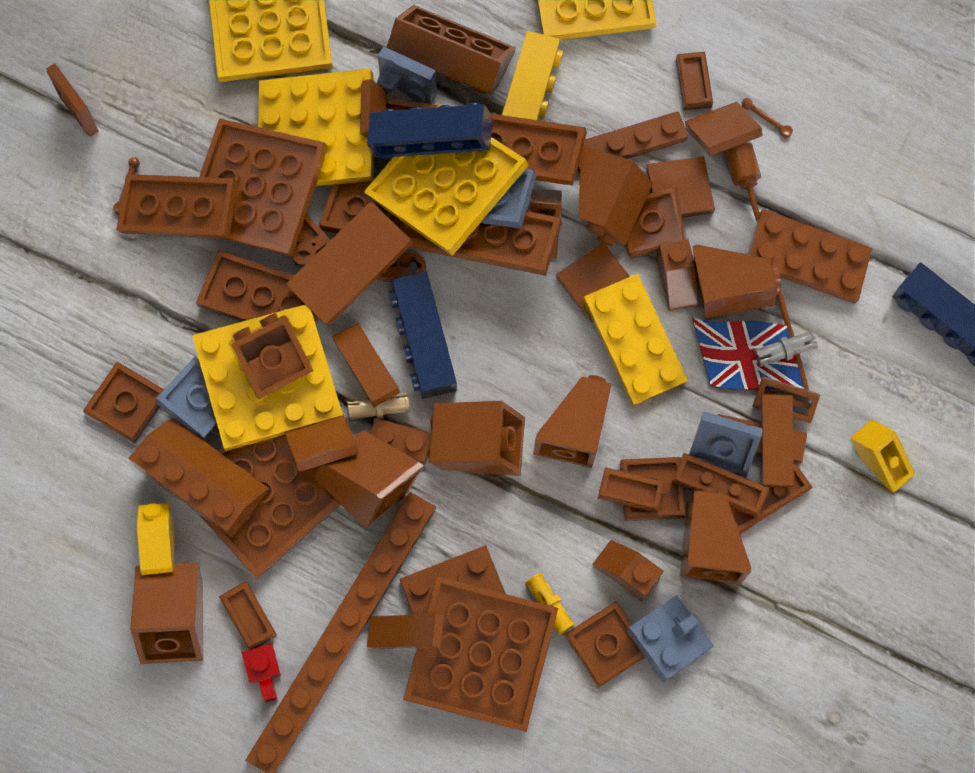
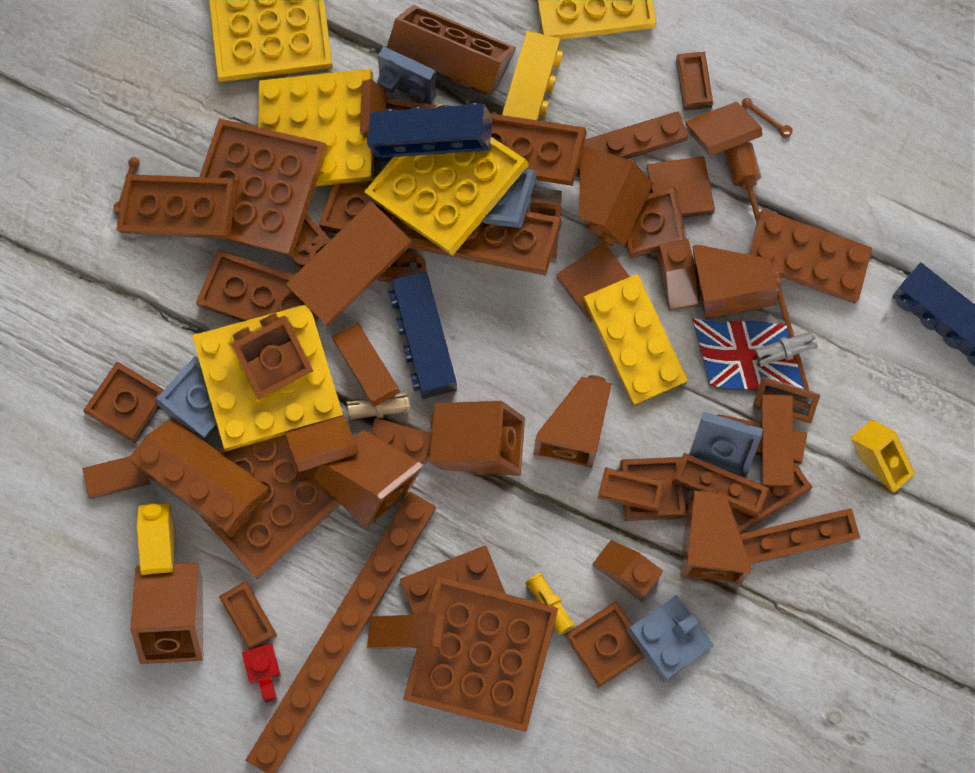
(72, 100): dark orange tile -> none
(113, 477): none -> dark orange tile
(800, 536): none -> dark orange plate

